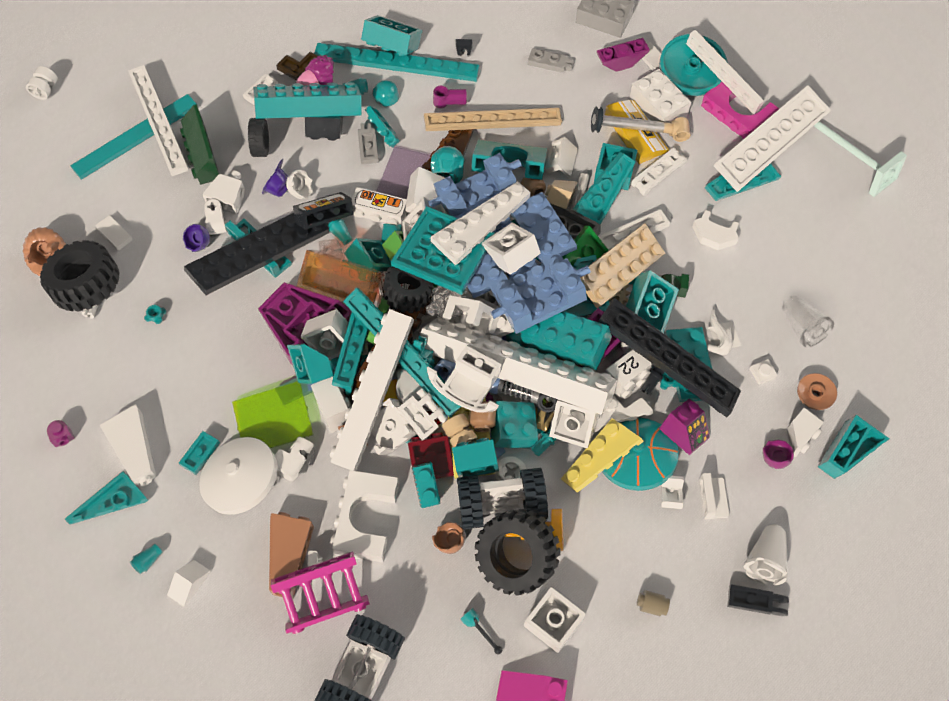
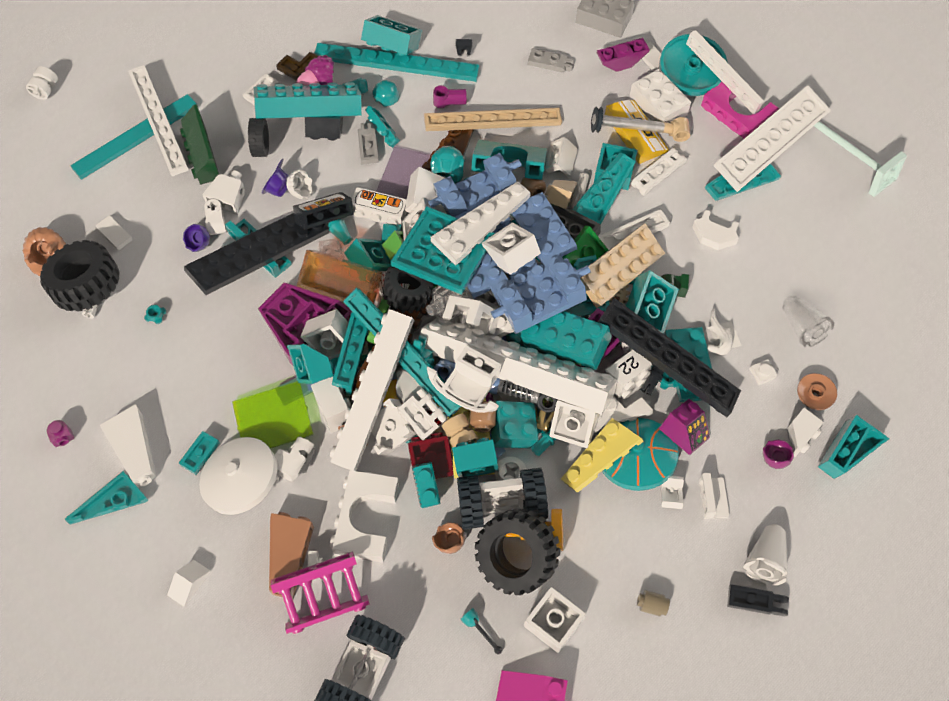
(143, 561): teal cone -> none

